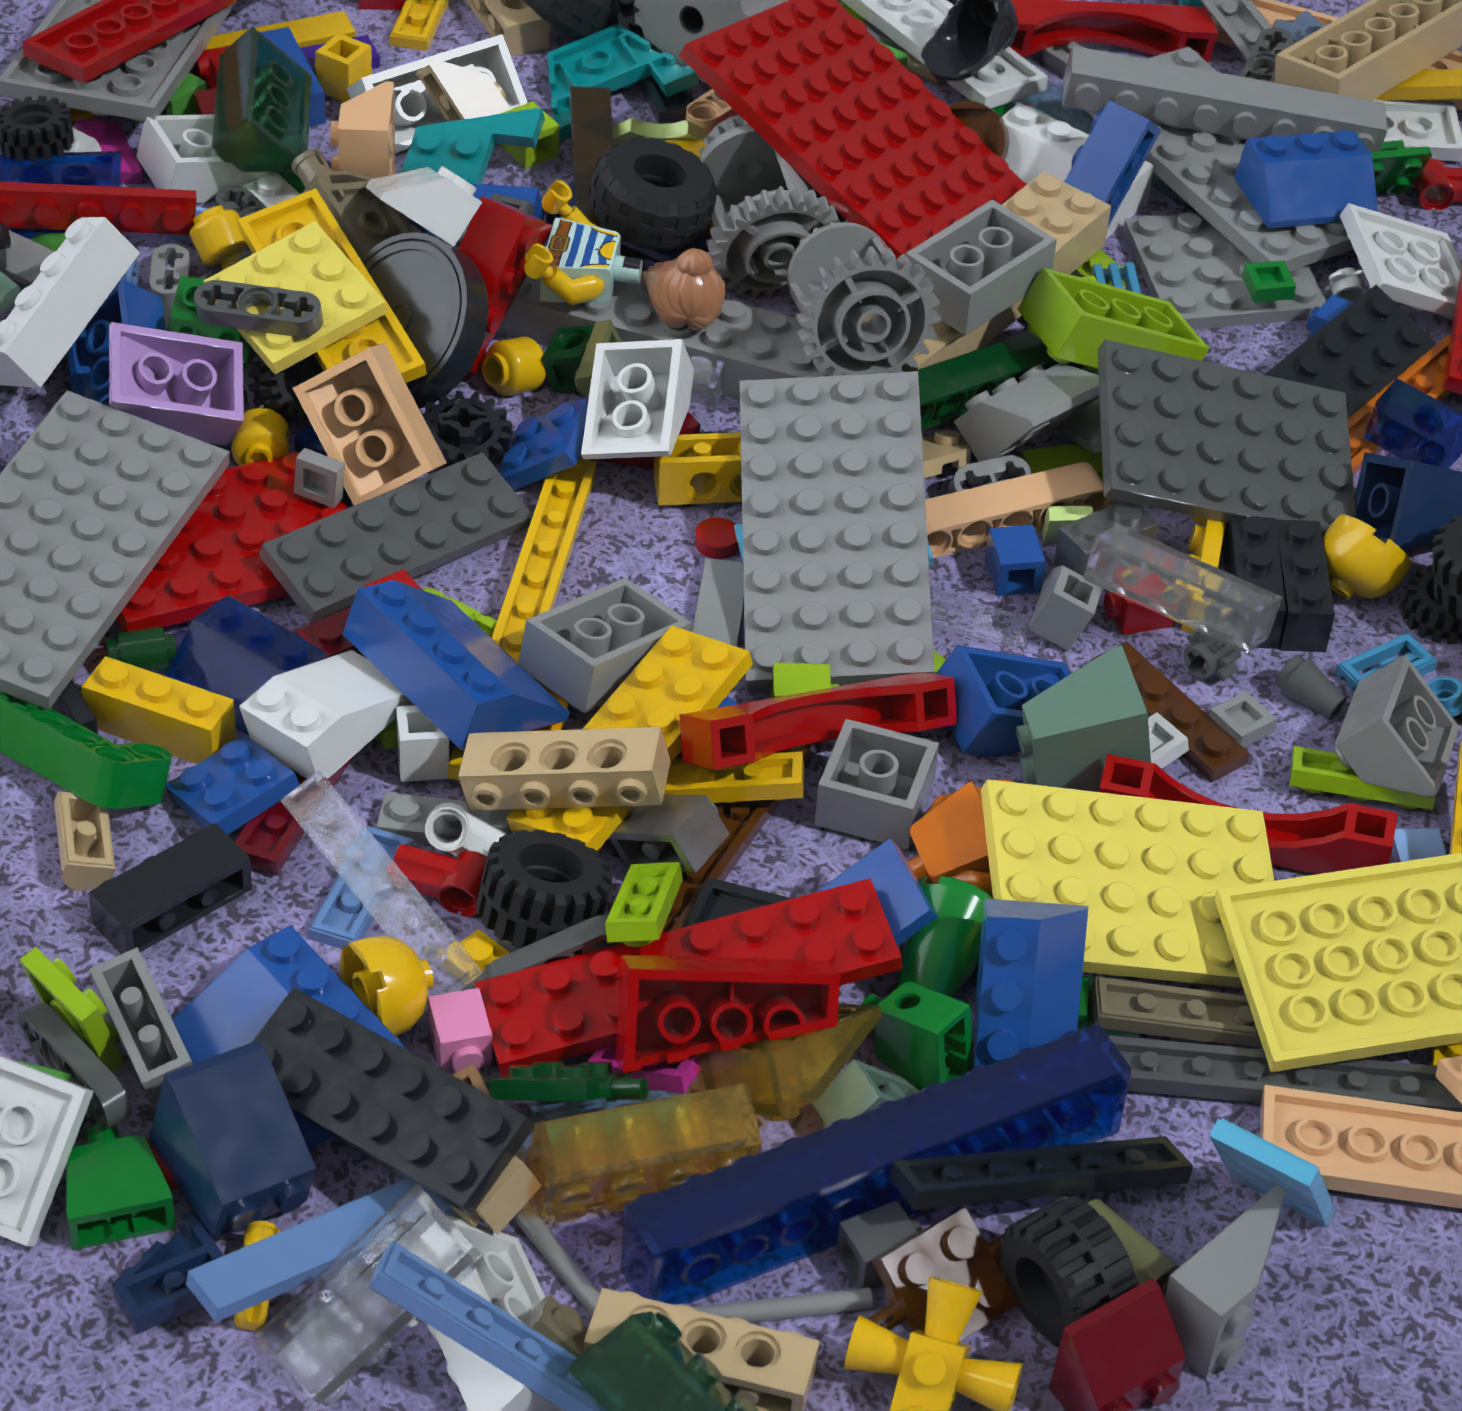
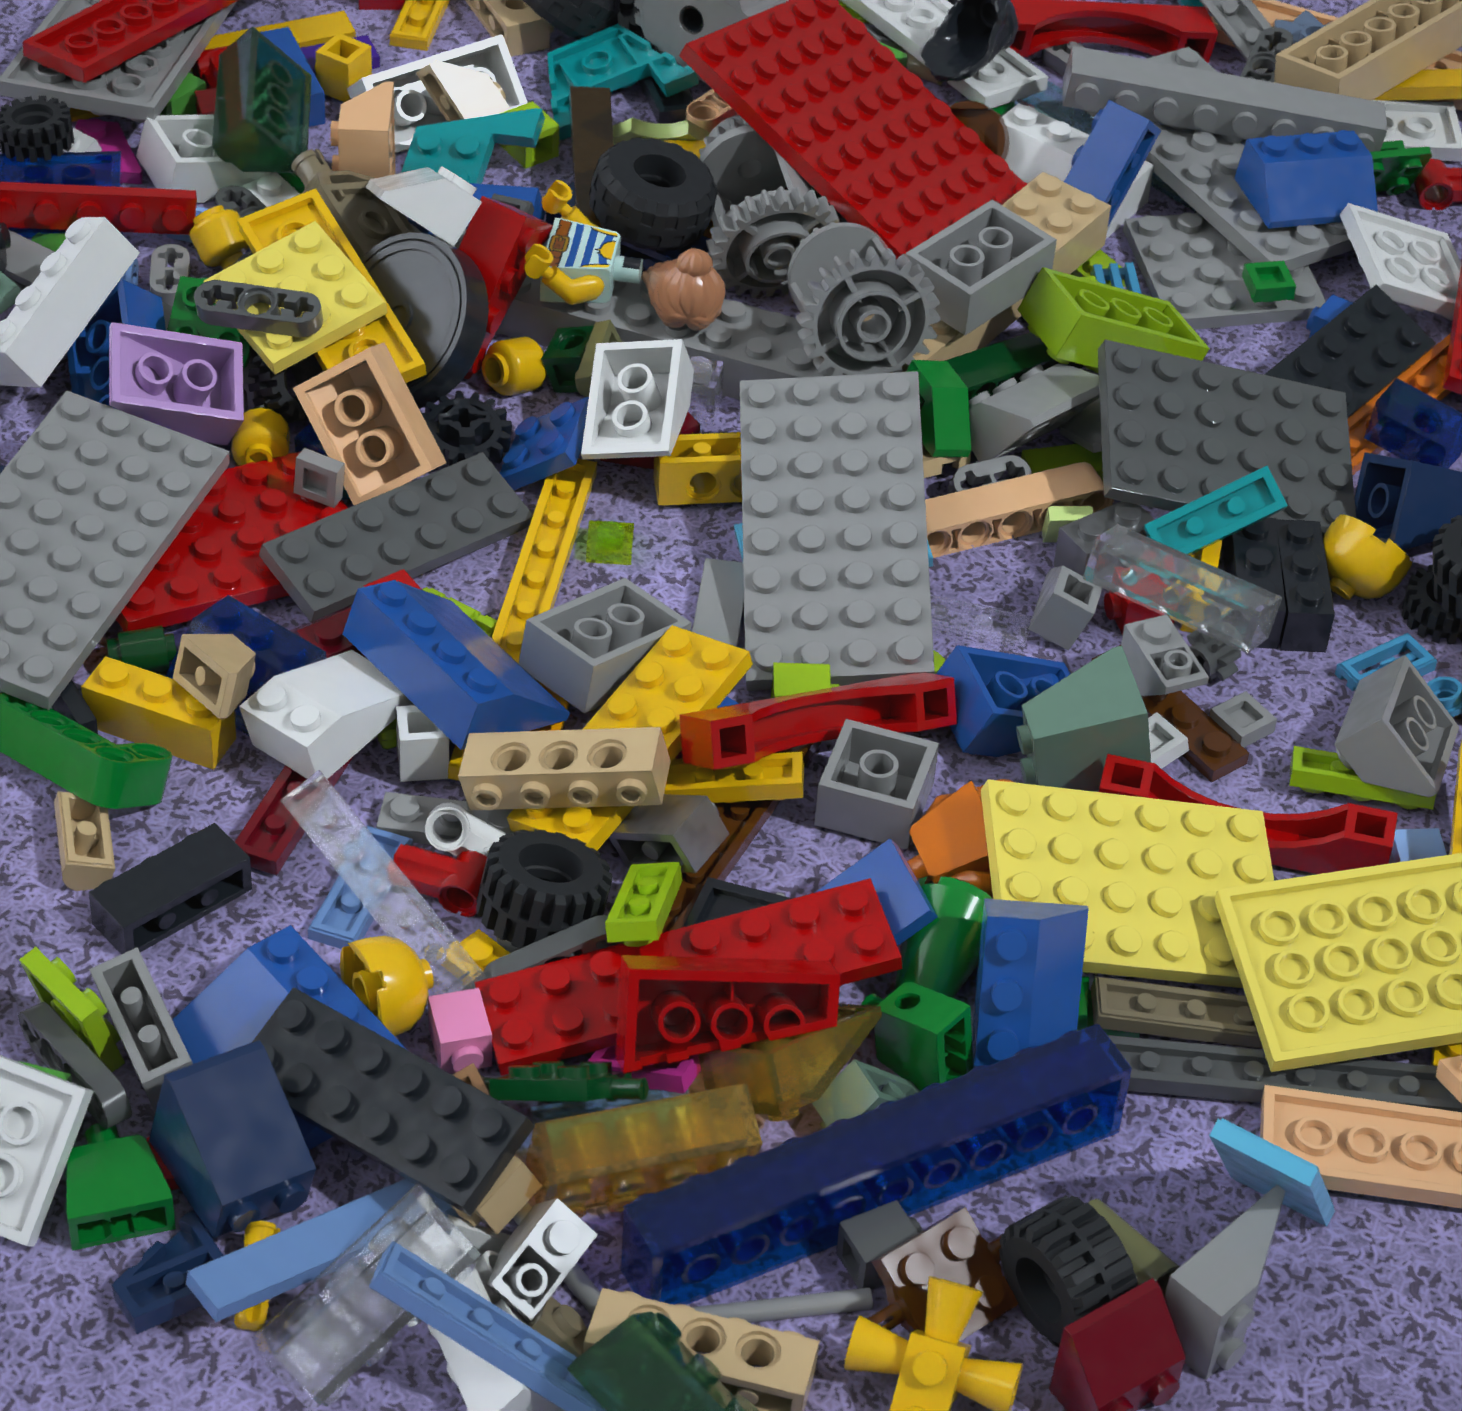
(215, 670): none -> tan slope
(232, 785): blue plate -> none
(539, 1256): none -> slope
(610, 542): none -> clear neon green plate
(716, 538): red tile -> none
(945, 410): none -> green slope
(1015, 560): blue brick -> none
(1039, 1172): black plate -> none
(1160, 657): none -> light grey slope
(1219, 513): none -> teal plate
(1308, 686): dark grey cone -> none
(1347, 284): white plate -> none

